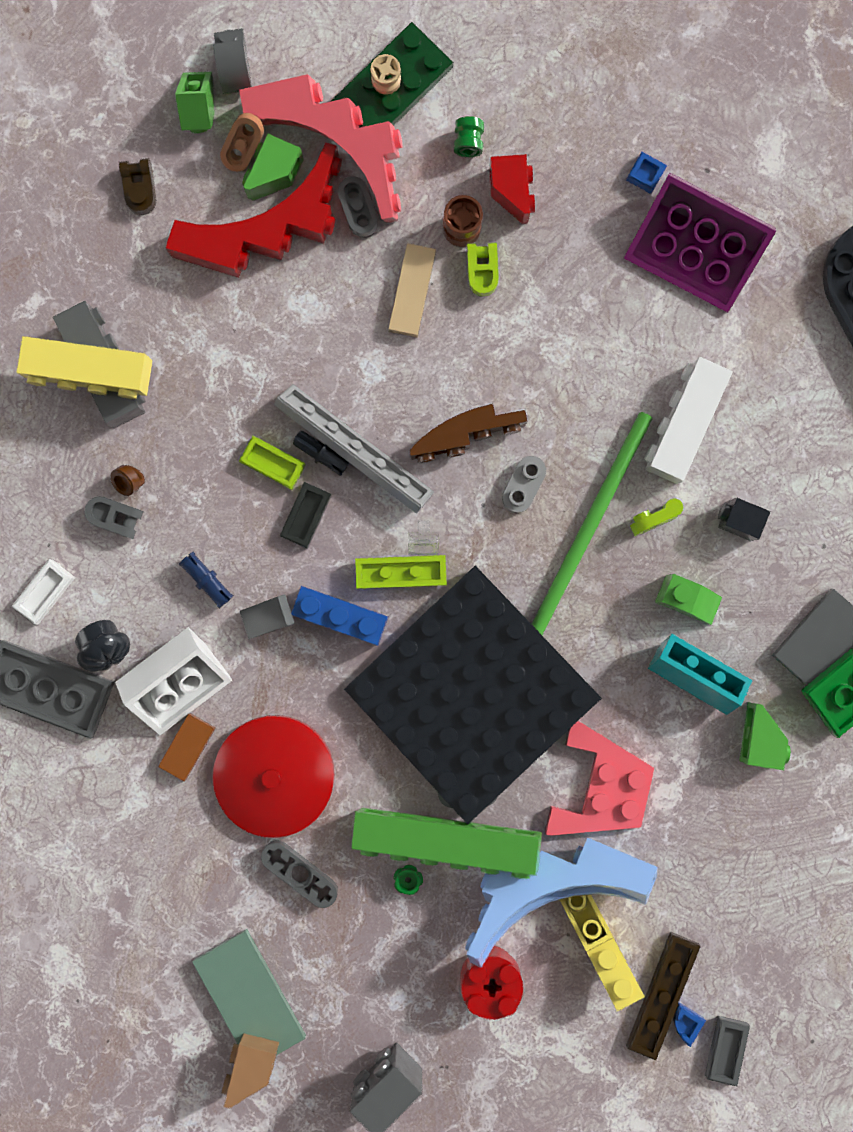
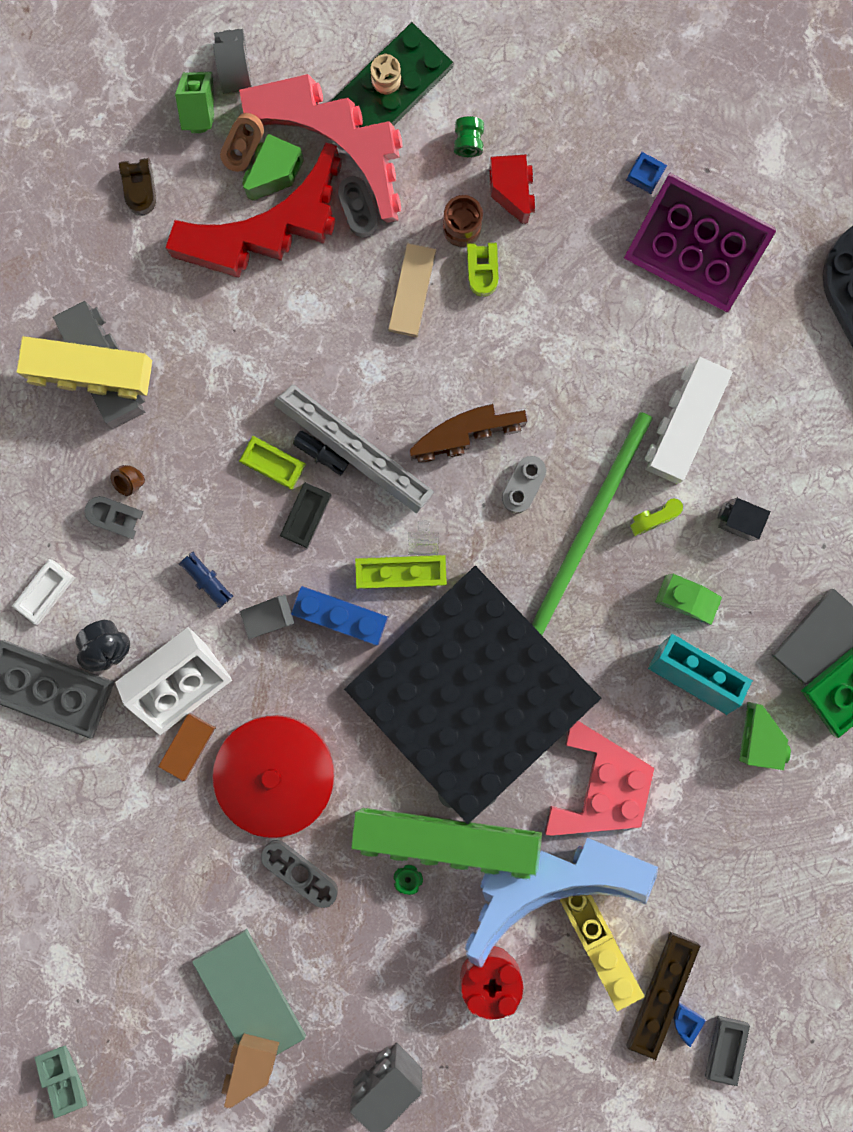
(62, 1081): none -> sand green slope

